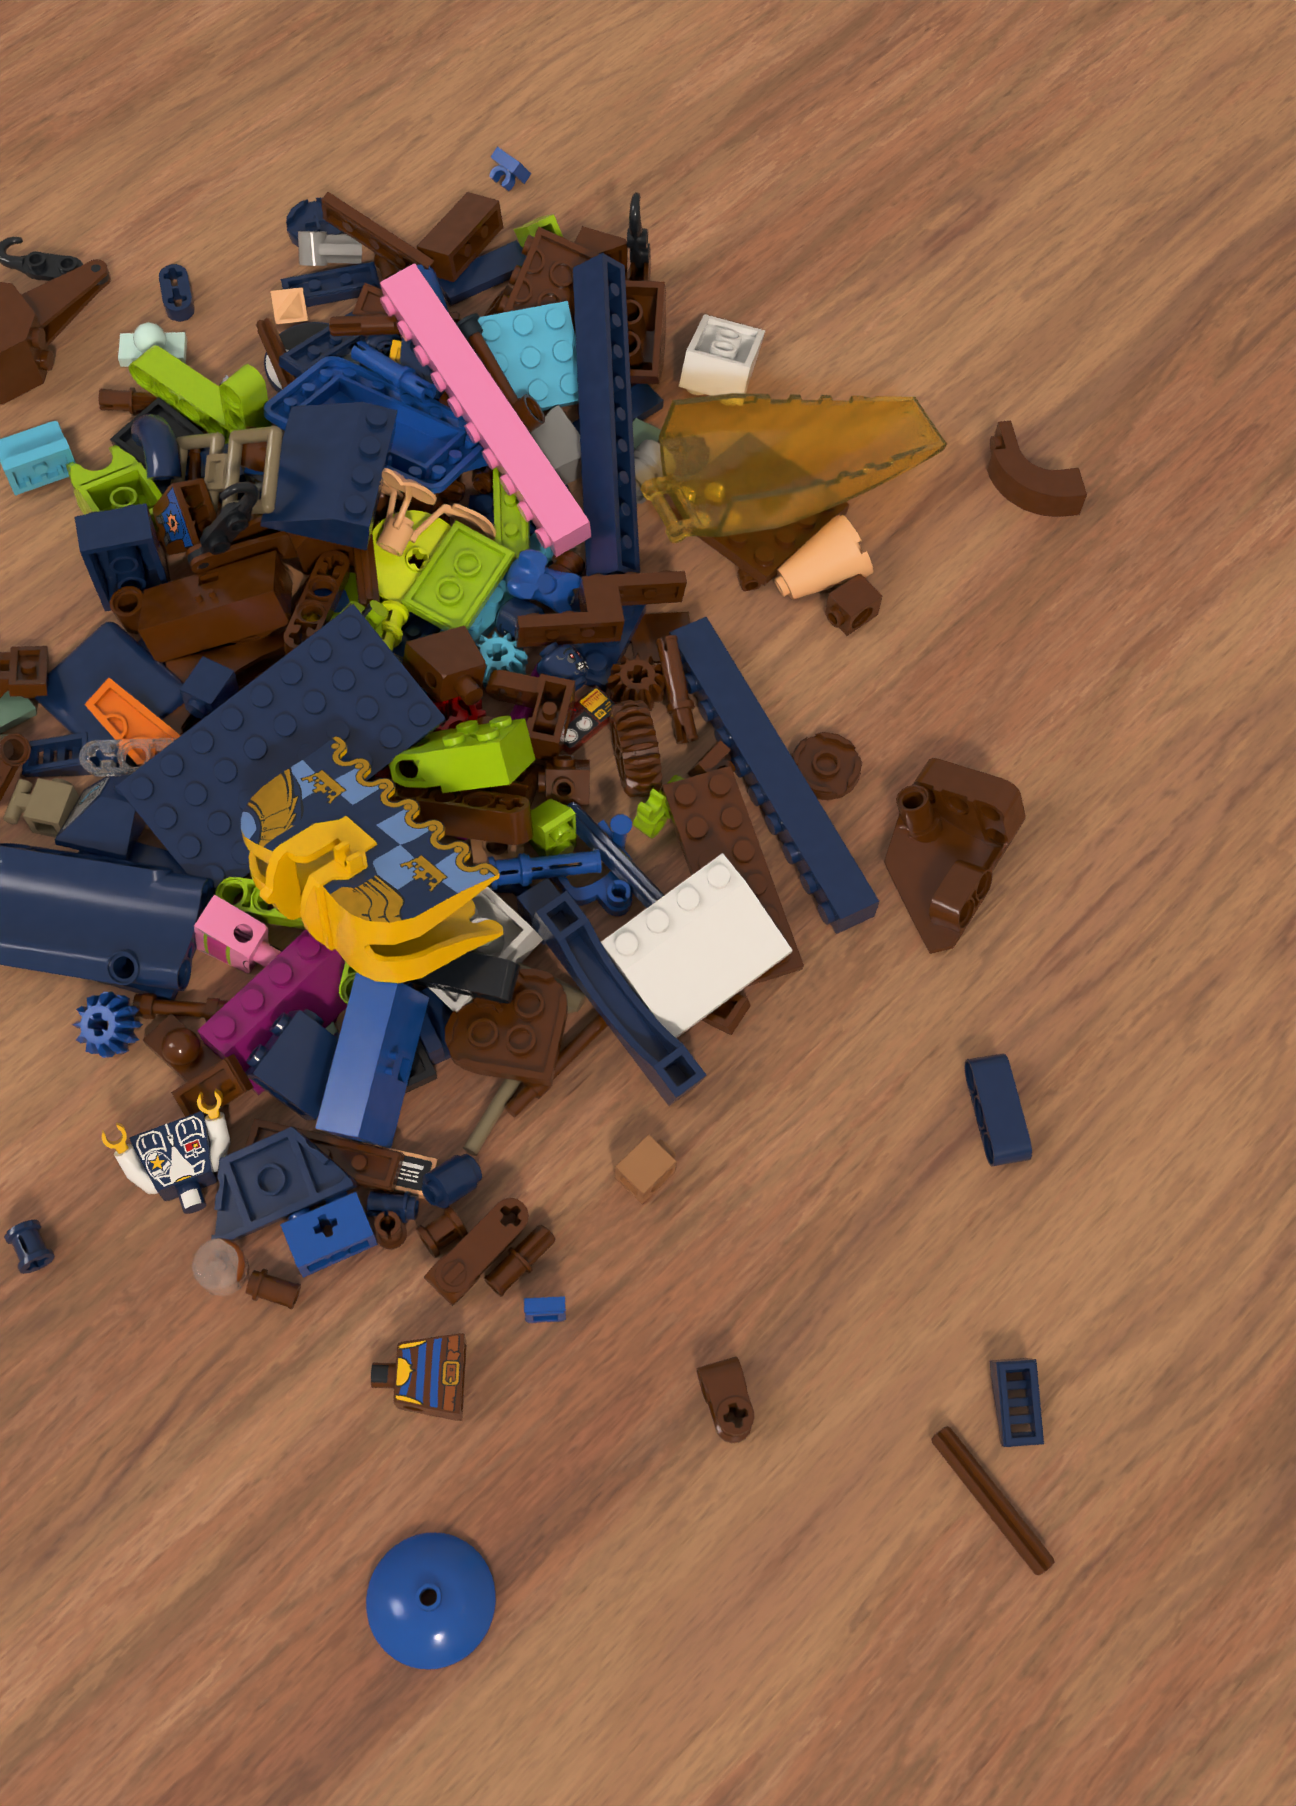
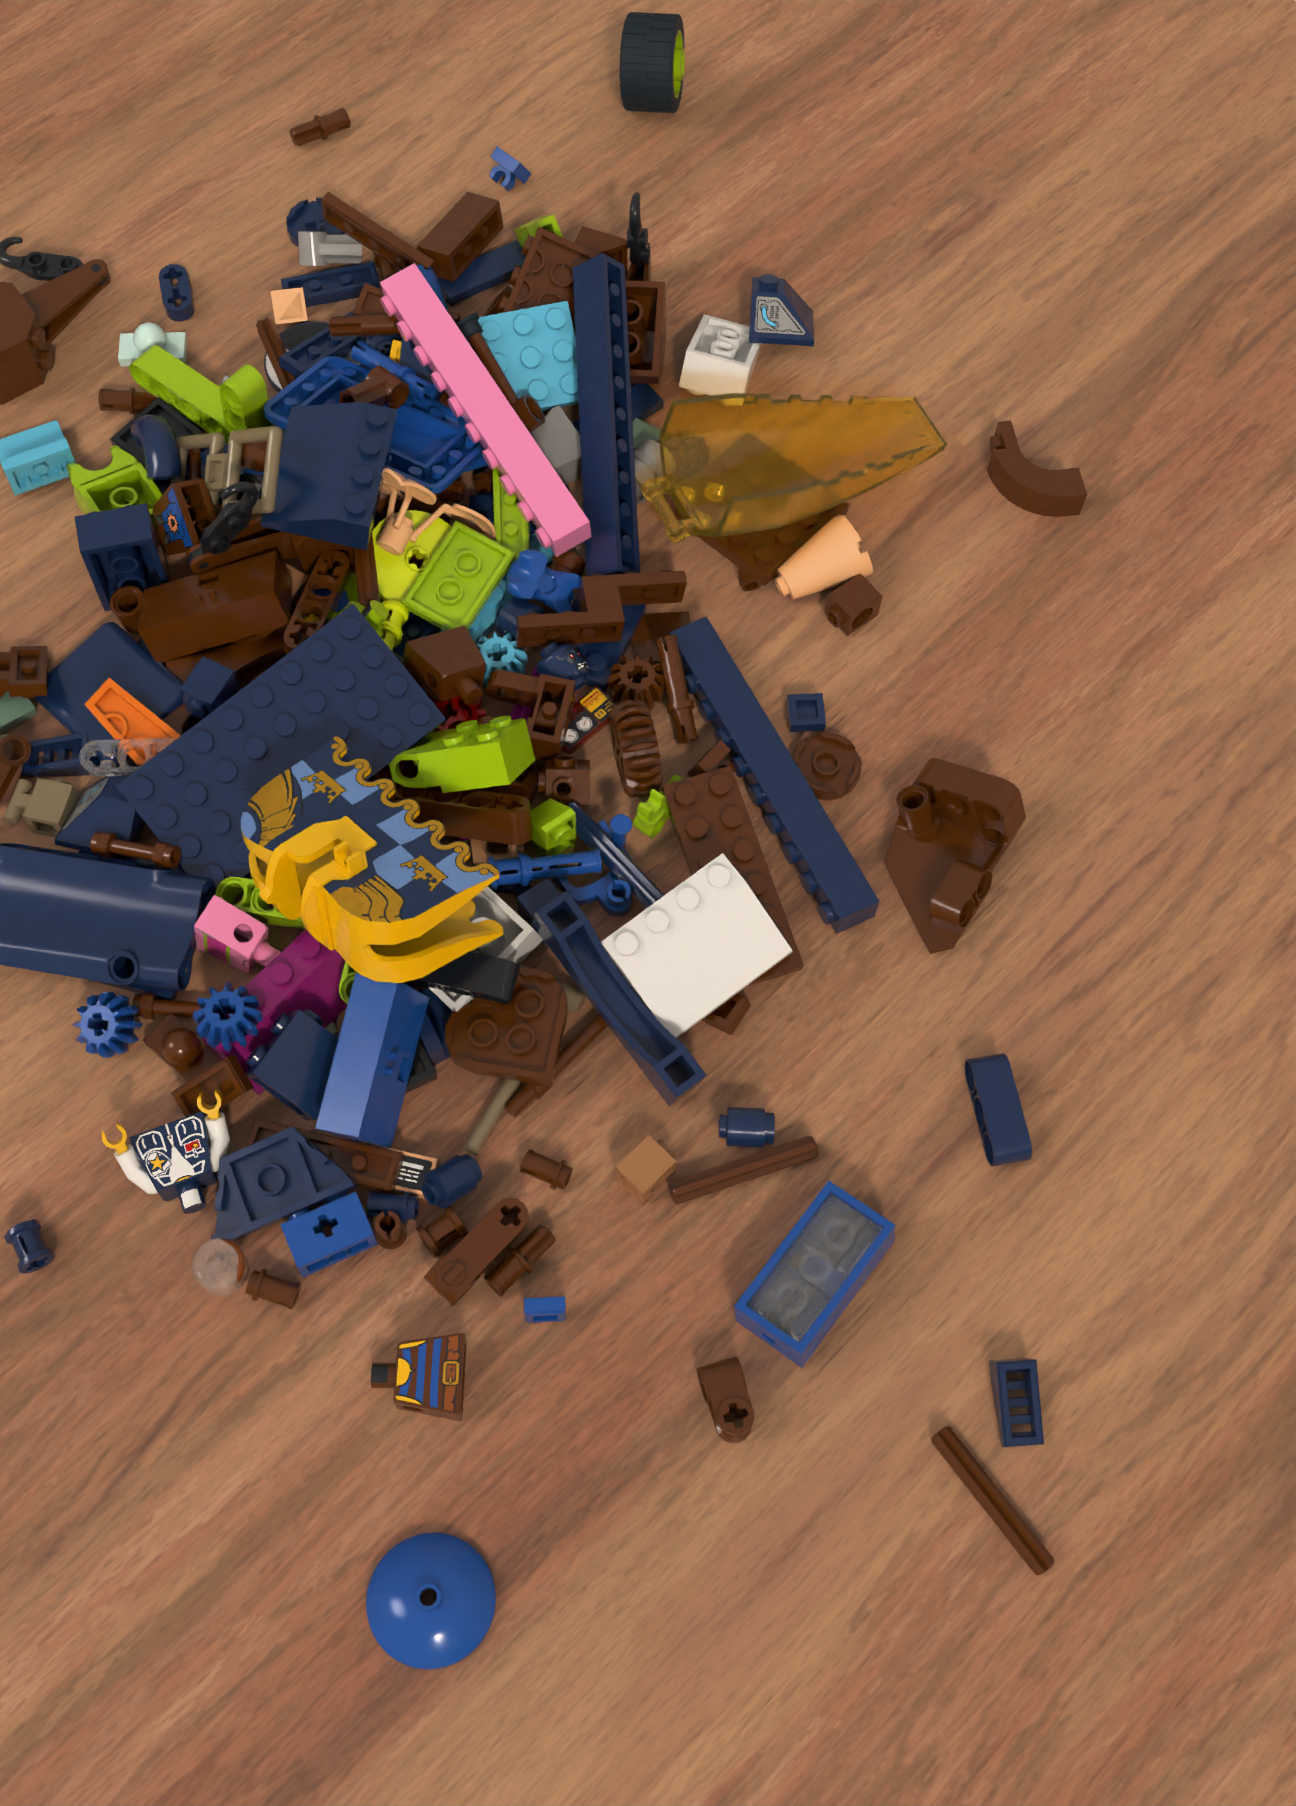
(162, 854): none -> reddish brown bar
(229, 1030): none -> blue gear
(320, 127): none -> reddish brown axle
(379, 388): none -> reddish brown piece
(546, 1169): none -> reddish brown pin
(652, 62): none -> black wheel
(743, 1169): none -> reddish brown axle
(747, 1127): none -> dark blue brick
(779, 314): none -> dark blue slope
(806, 712): none -> dark blue plate
(815, 1273): none -> brick

